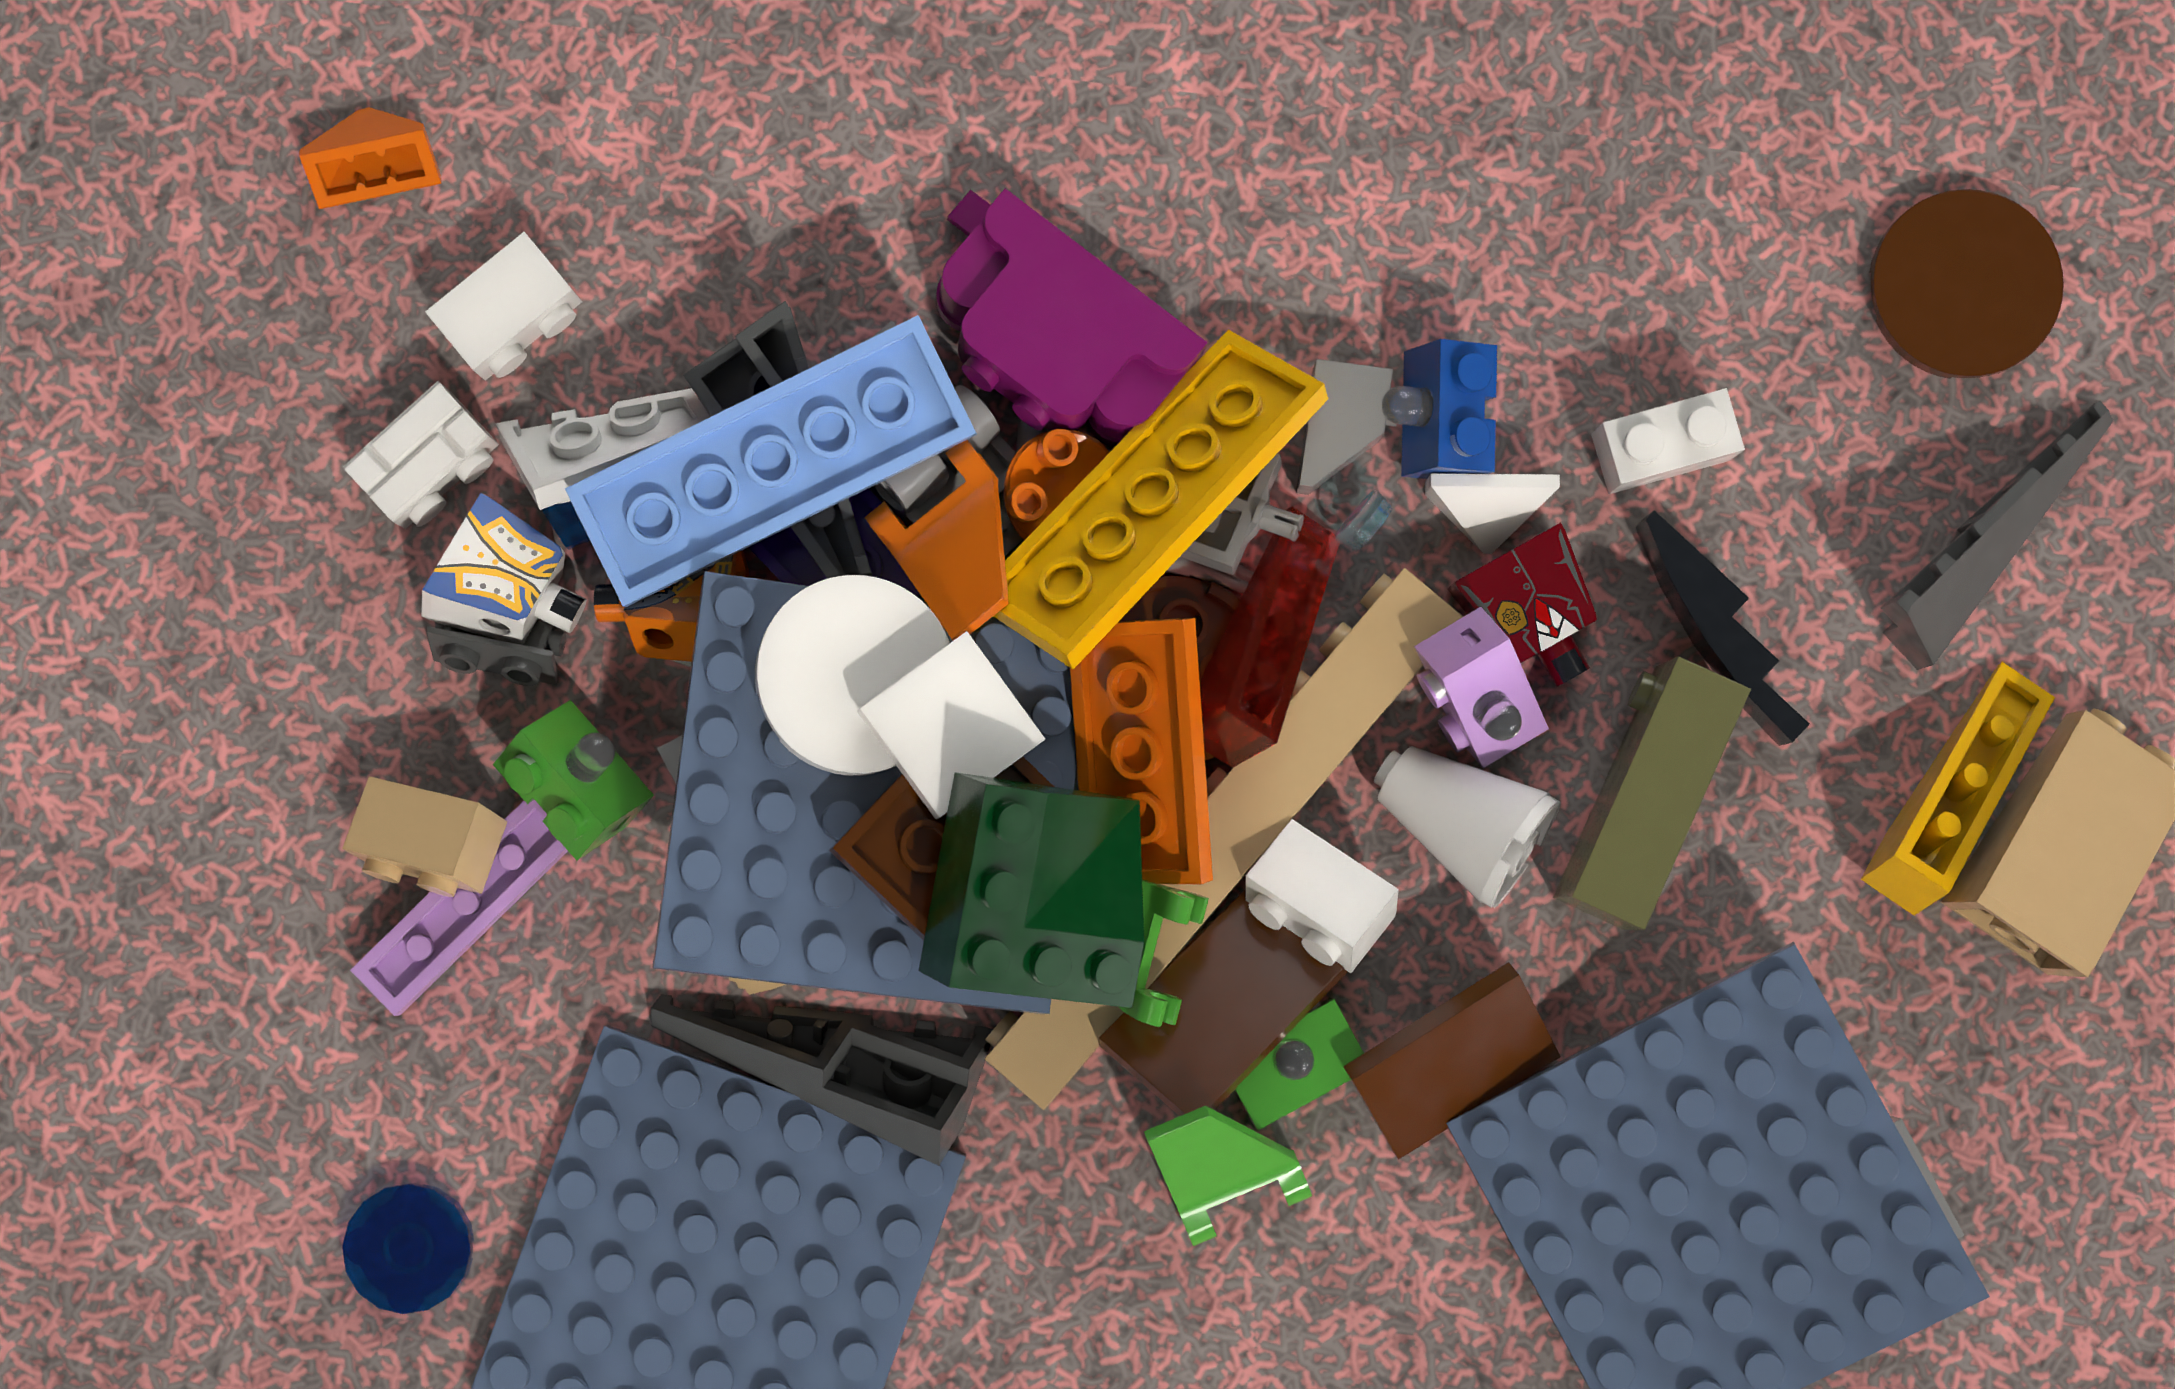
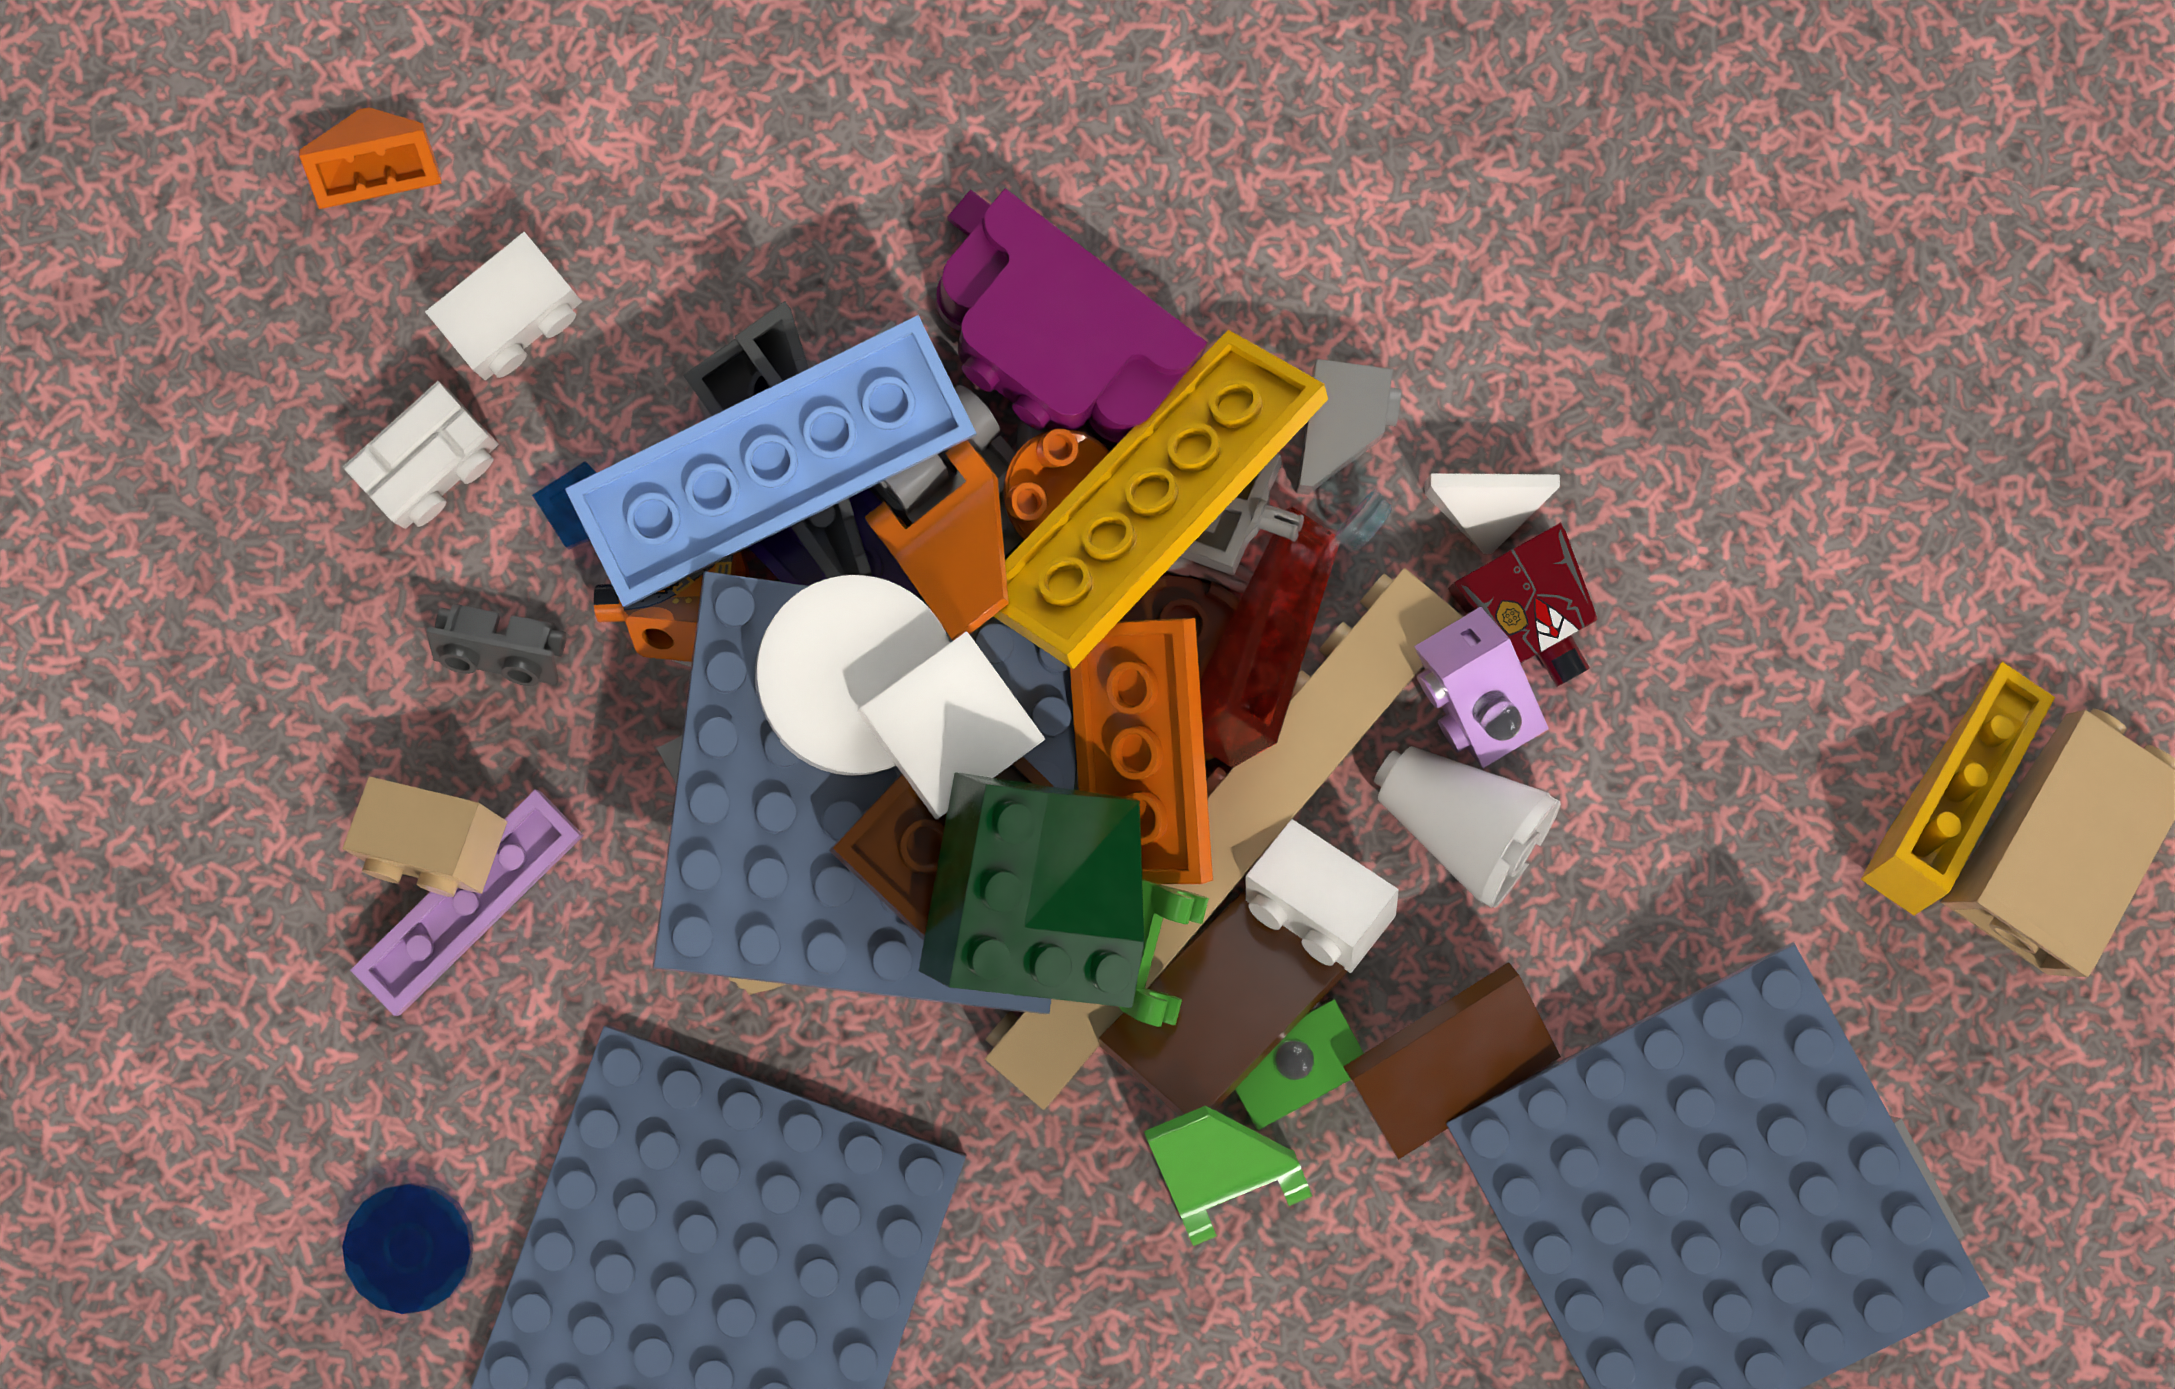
(500, 578): torso -> none
(574, 779): bright green piece -> none
(577, 448): white wing -> none
(882, 1080): dark grey wedge -> none
(1445, 408): blue piece -> none
(1651, 792): olive brick -> none
(1667, 441): white brick -> none
(1705, 607): black slope -> none
(1952, 585): dark grey wedge -> none
(1966, 284): reddish brown tile -> none

